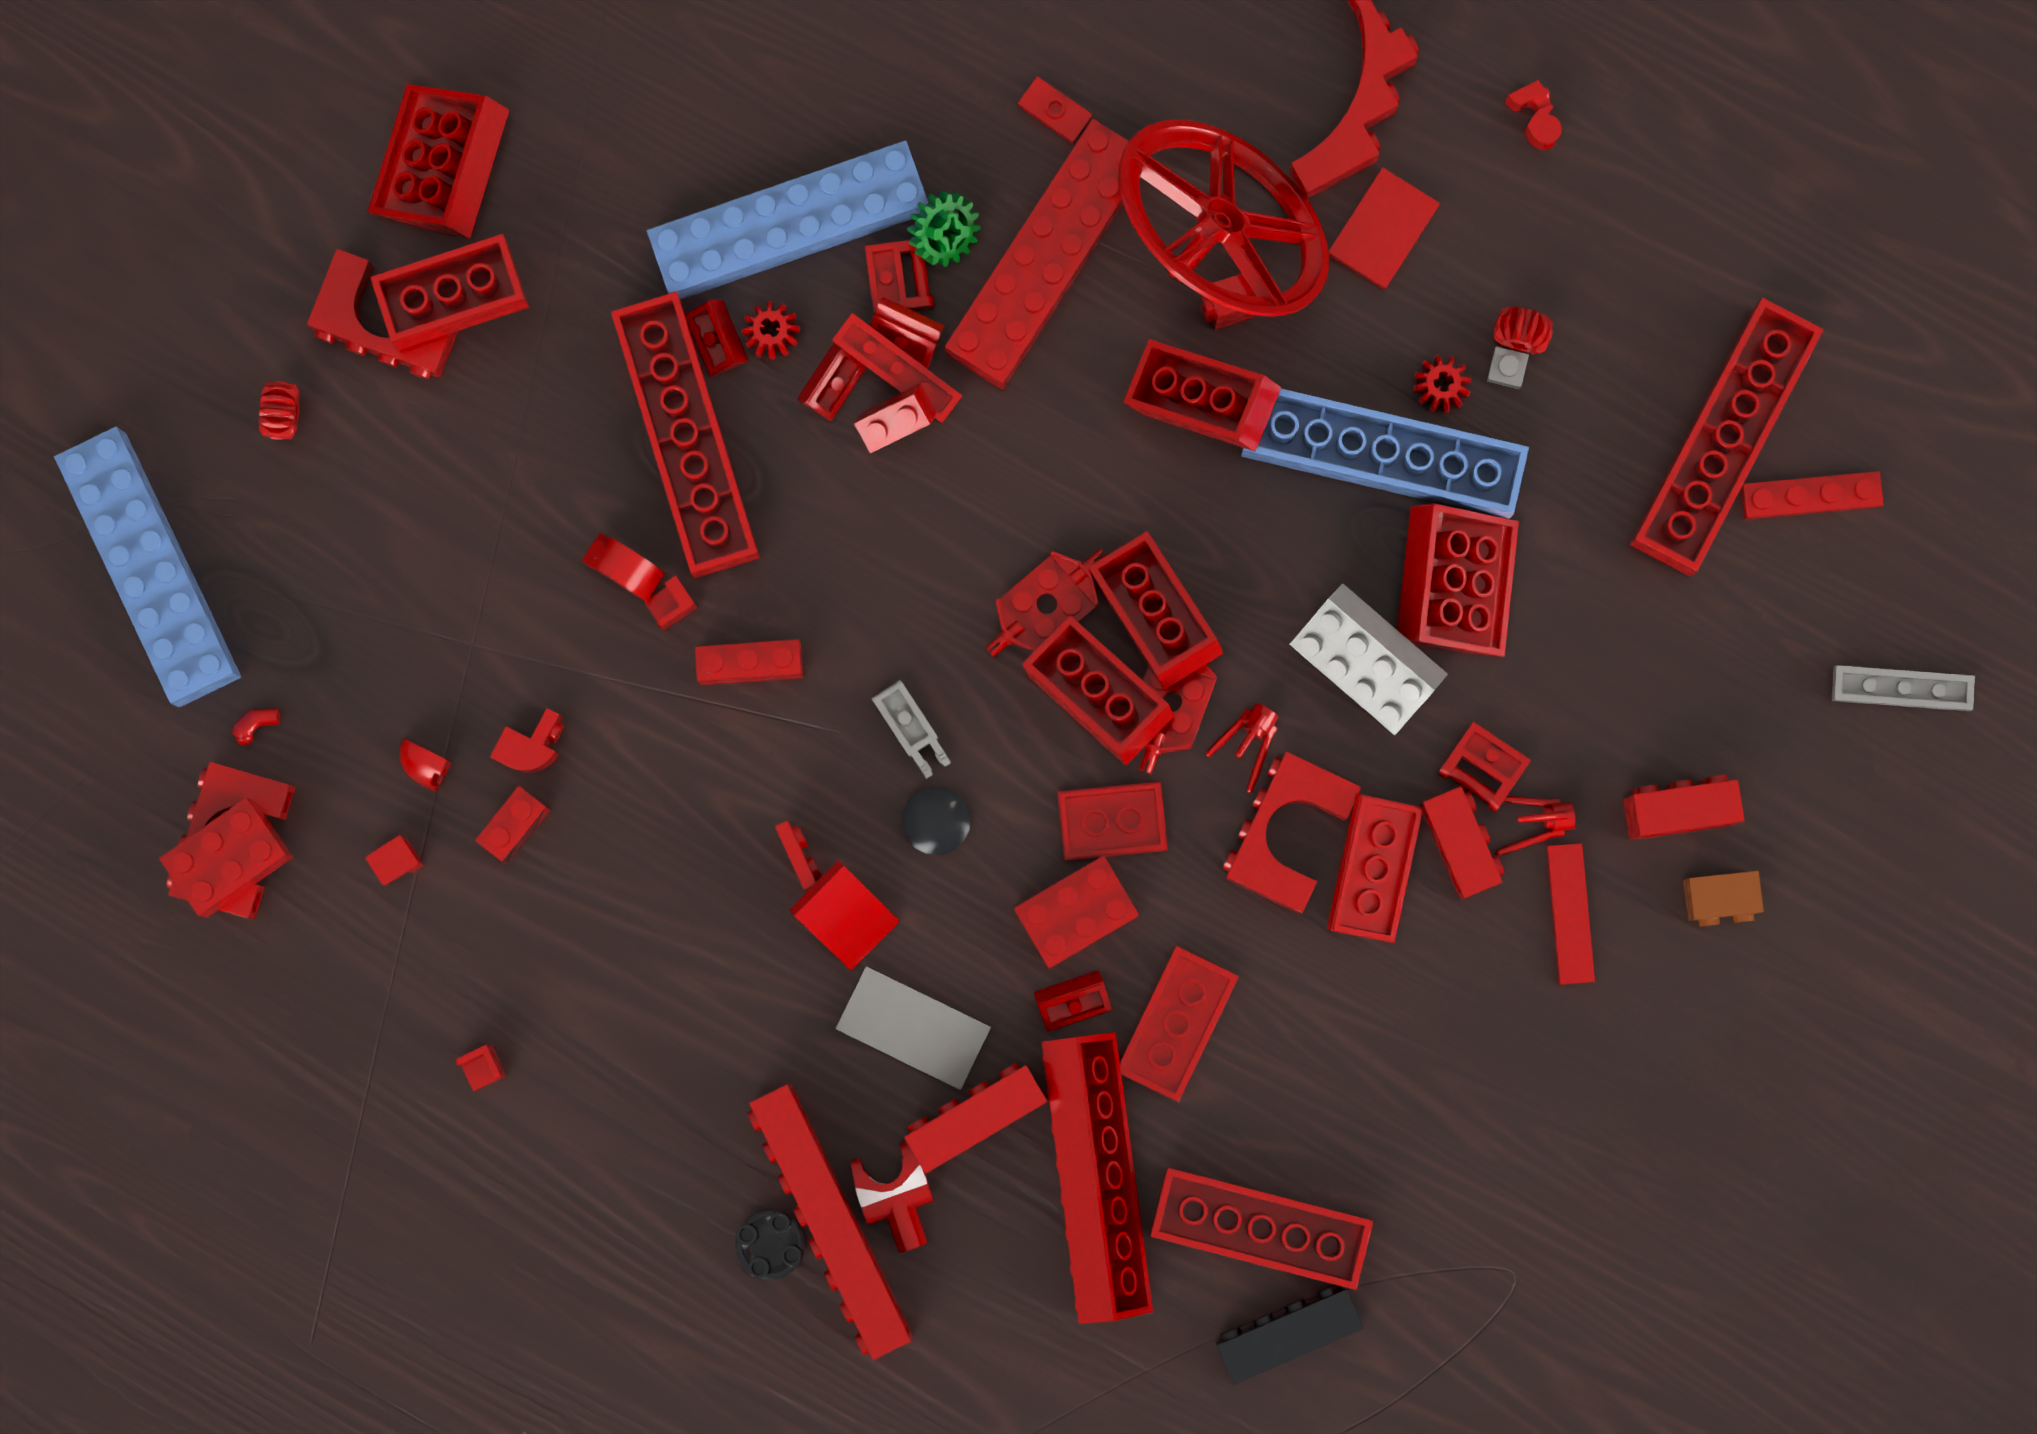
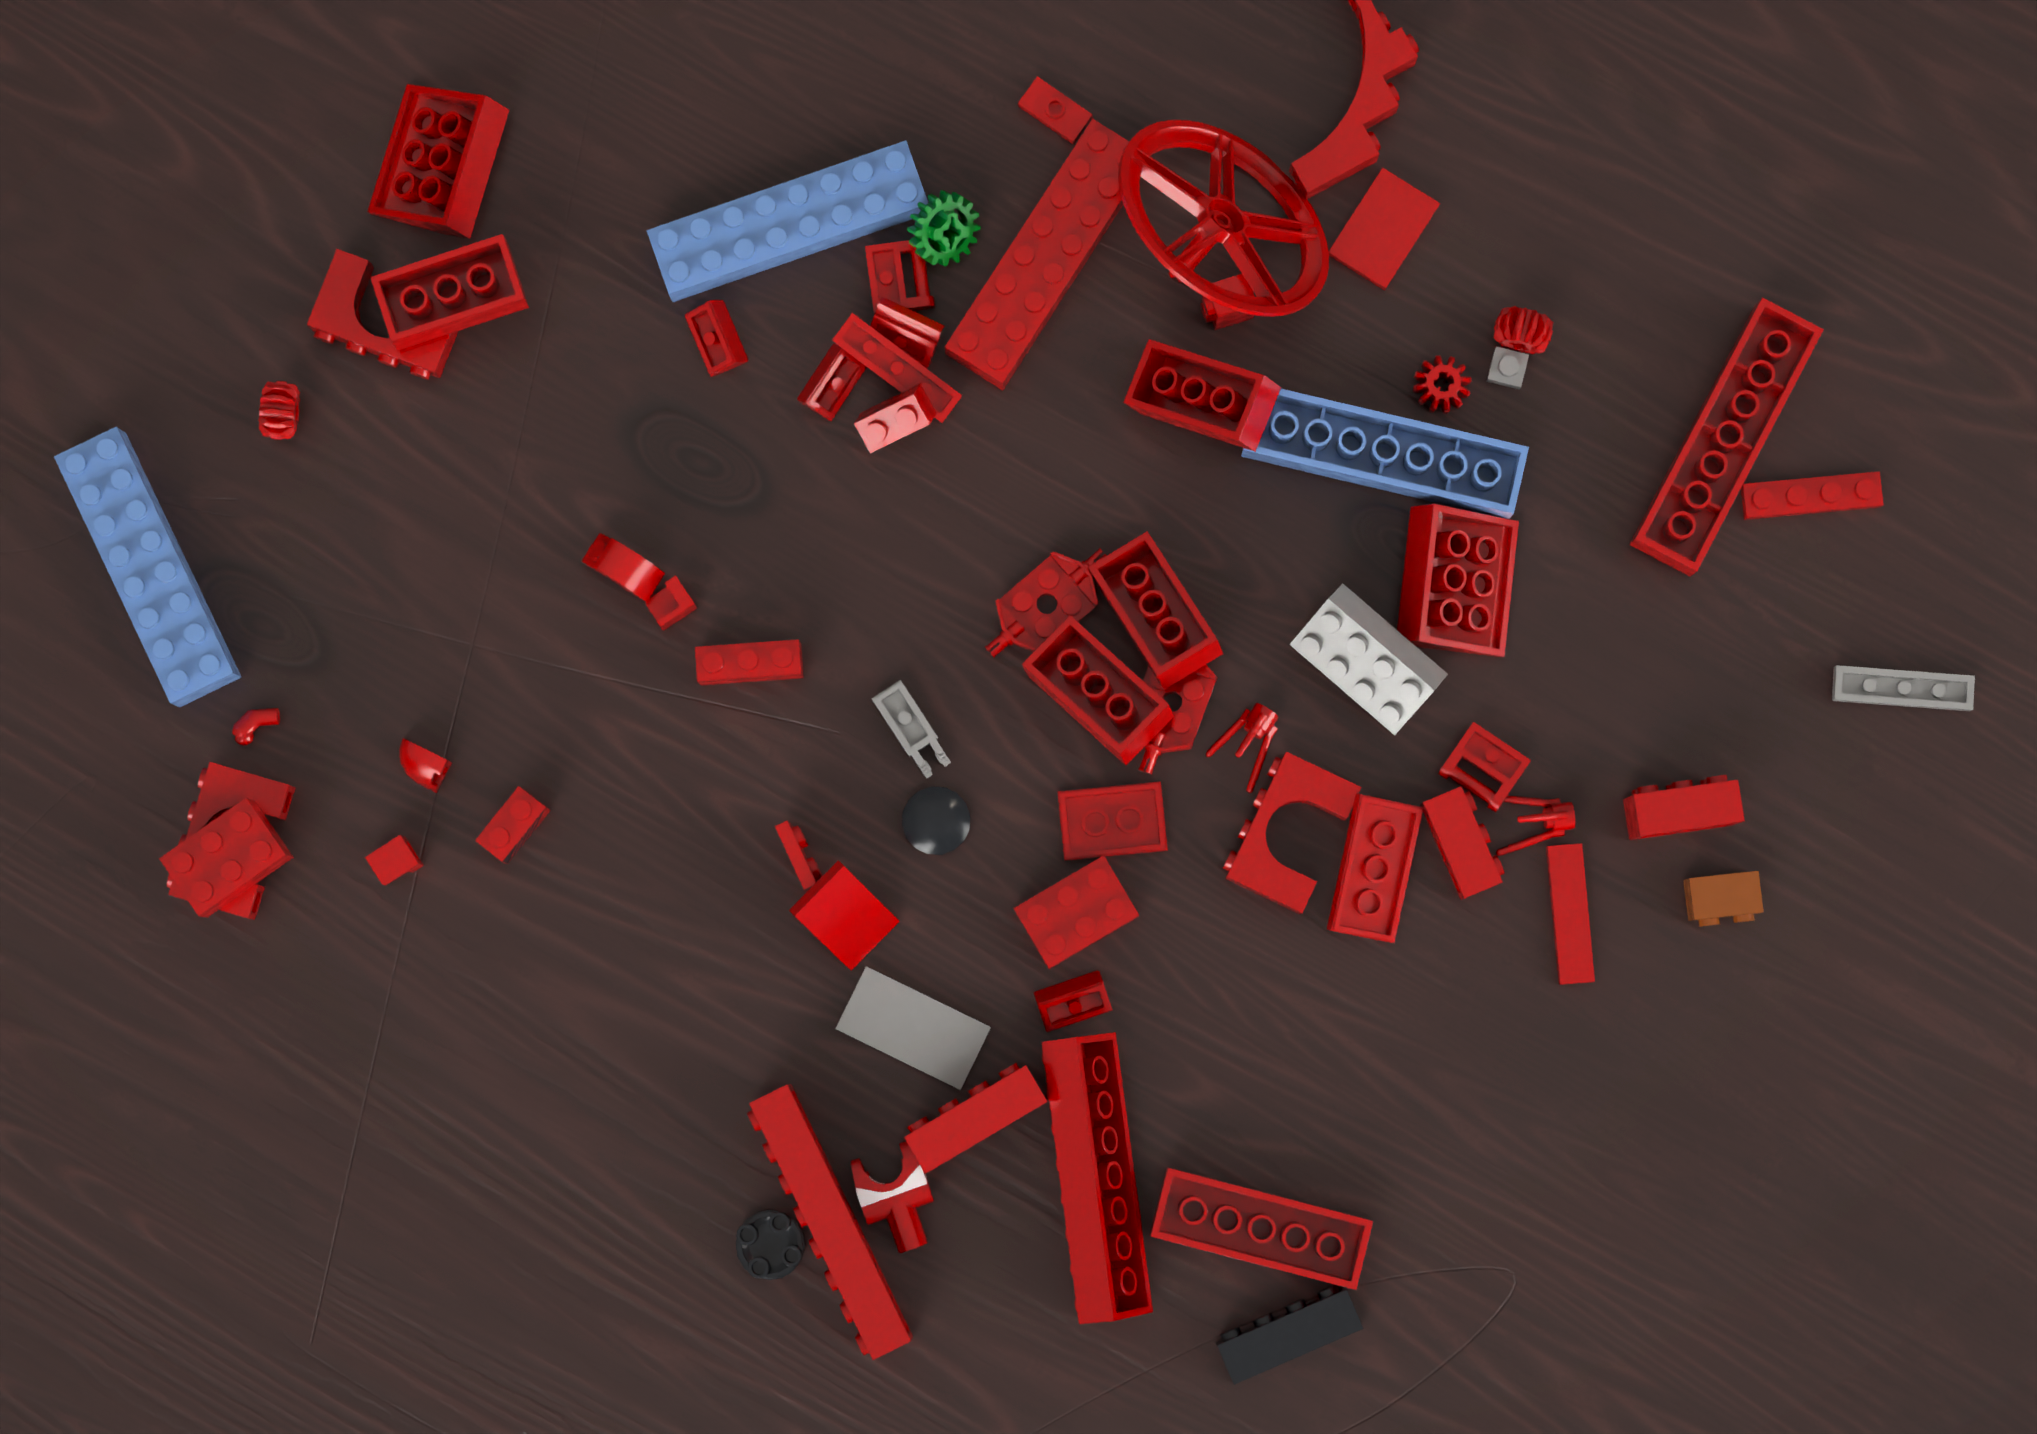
(481, 1067): red panel -> none
(530, 754): red brick -> none
(685, 435): red brick -> none
(766, 341): red gear -> none
(1177, 1023): red plate -> none
(1543, 128): red leg -> none

